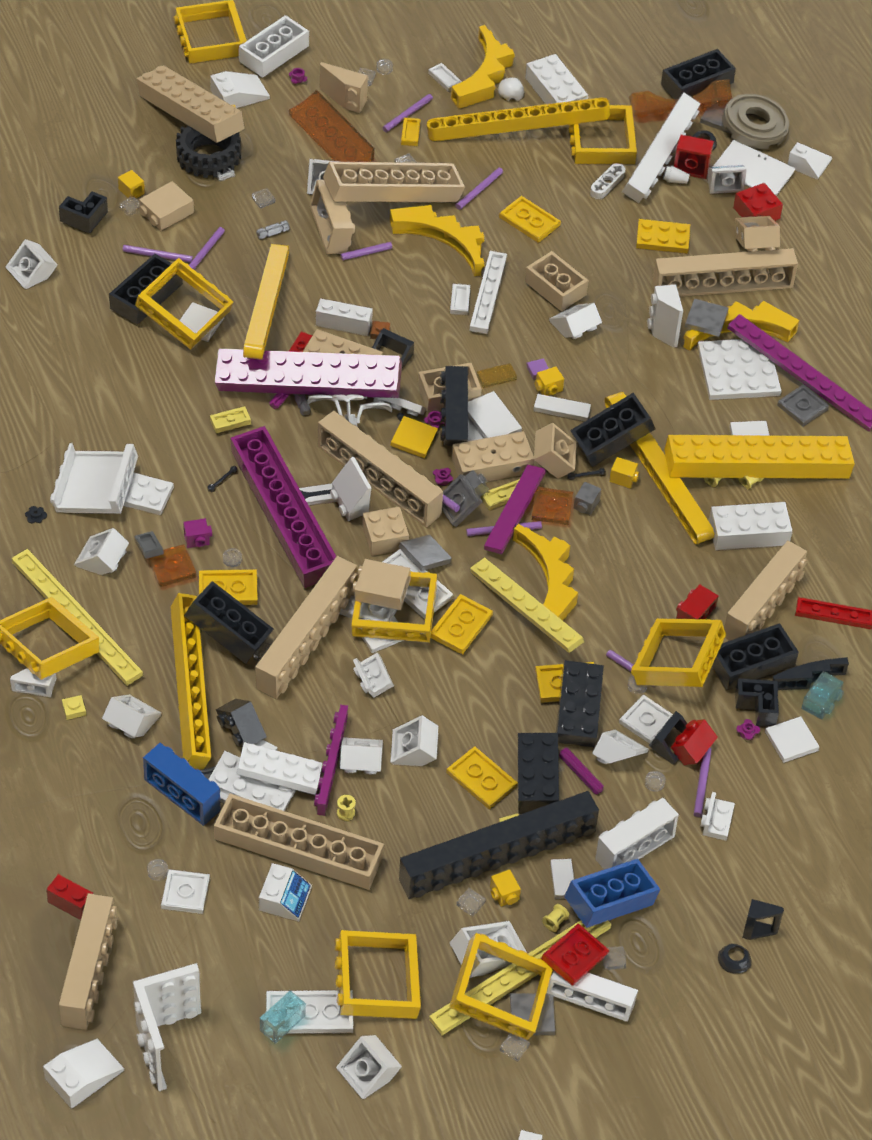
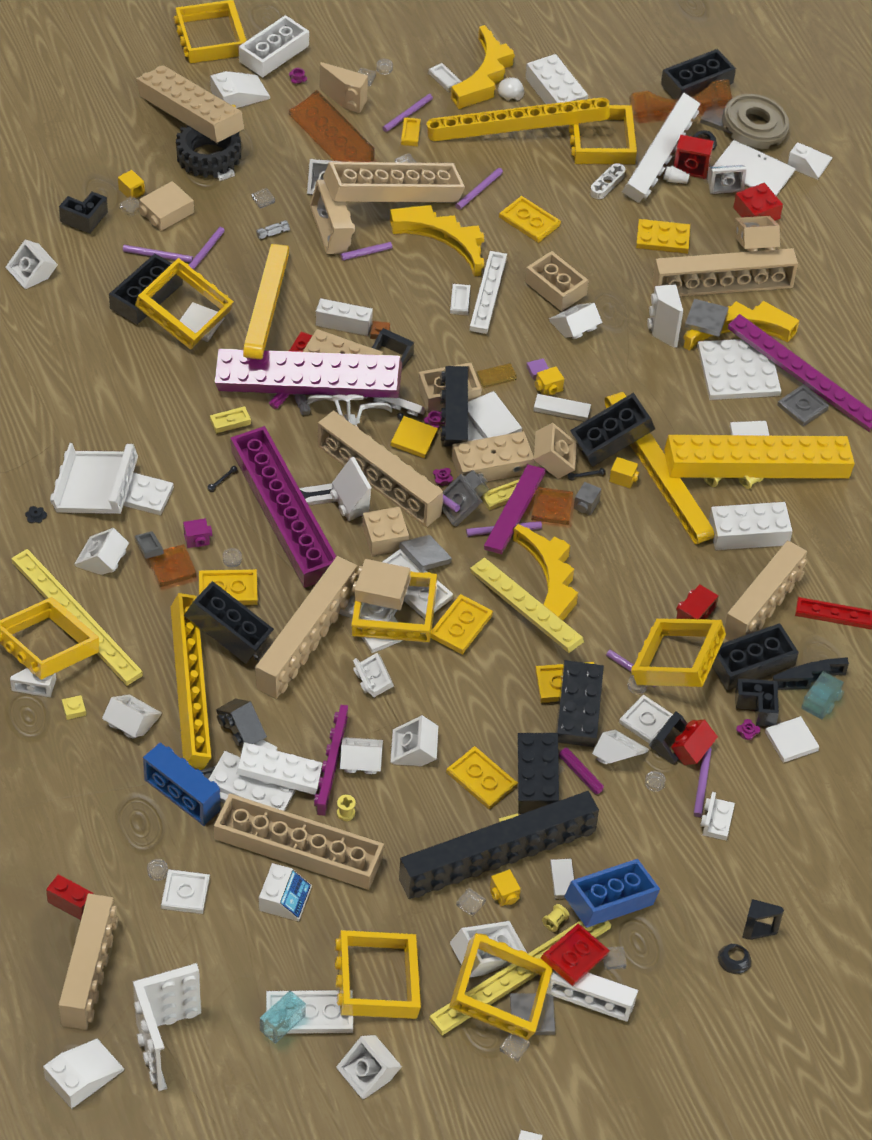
(637, 835): white brick -> none

